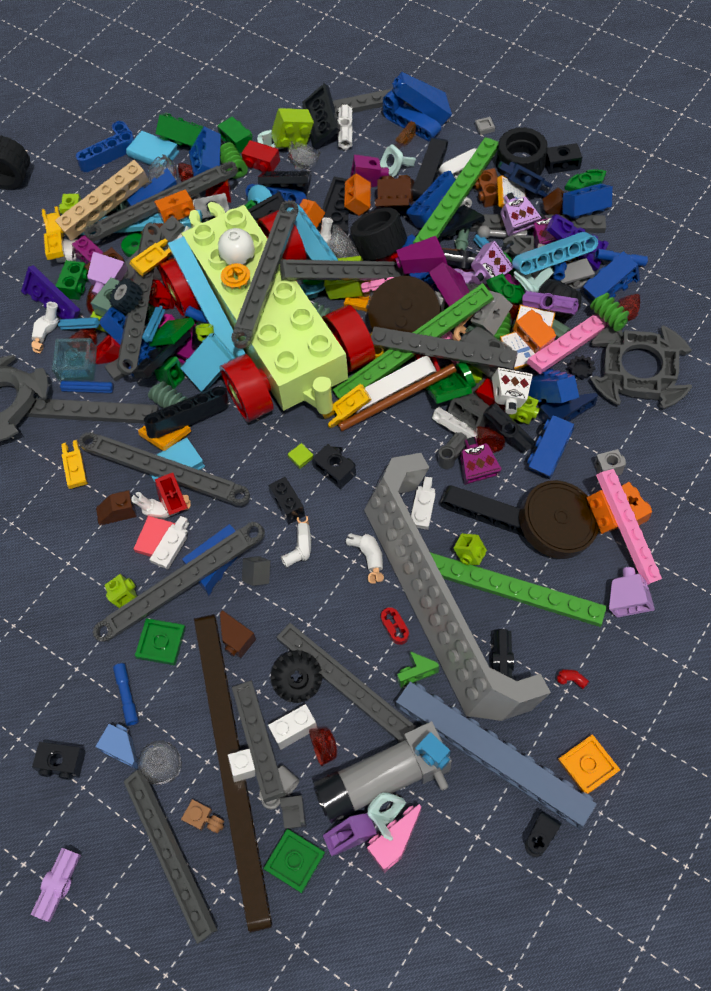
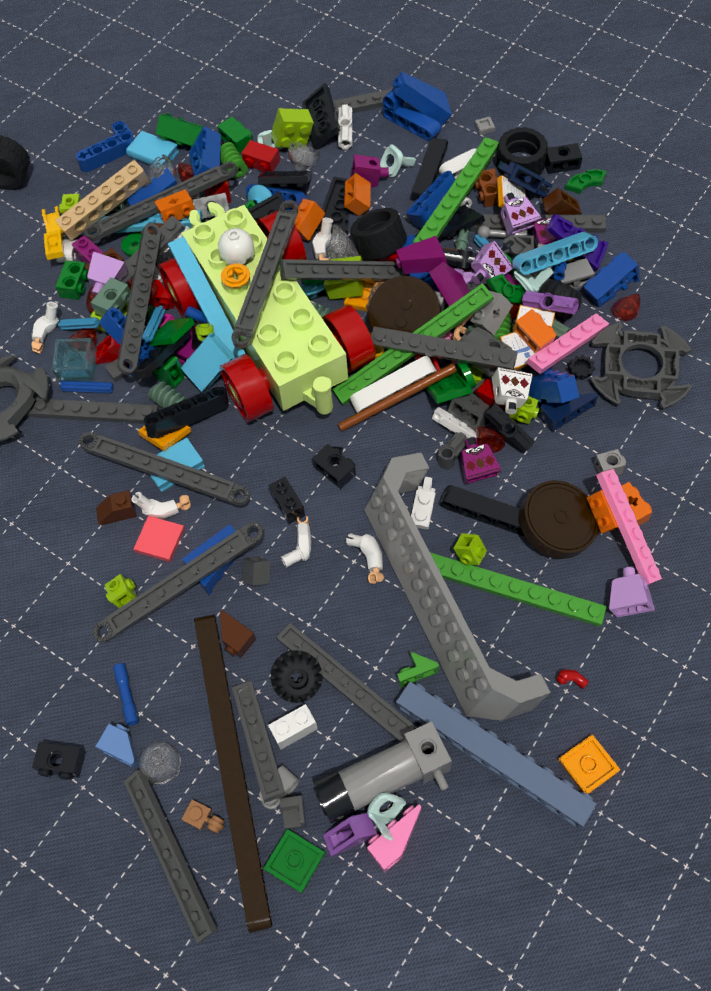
(45, 291): dark purple wing -> none
(55, 885): lavender piece -> none
(74, 466): yellow hinge -> none
(125, 295): black wheel -> none
(150, 257): yellow hinge -> none
(160, 641): green tile -> none
(170, 494): red slope -> none
(170, 544): white hinge -> none
(241, 765): white brick -> none
(300, 456): lime tile -> none
(311, 238): medium azure beam -> none
(323, 745): clear red piece -> none
(348, 405): yellow hinge -> none
(366, 286): bright pink axle -> none
(391, 628): red beam -> none
(395, 191): reddish brown bracket -> none
(407, 134): clear orange tile -> none
(433, 751): dark azure brick -> none
(502, 652): black piece -> none
(543, 832): black piece -> none
(550, 446): blue brick -> none
(587, 200): blue brick -> none
(608, 255): blue piece -> none
(610, 312): bright green piece -> none

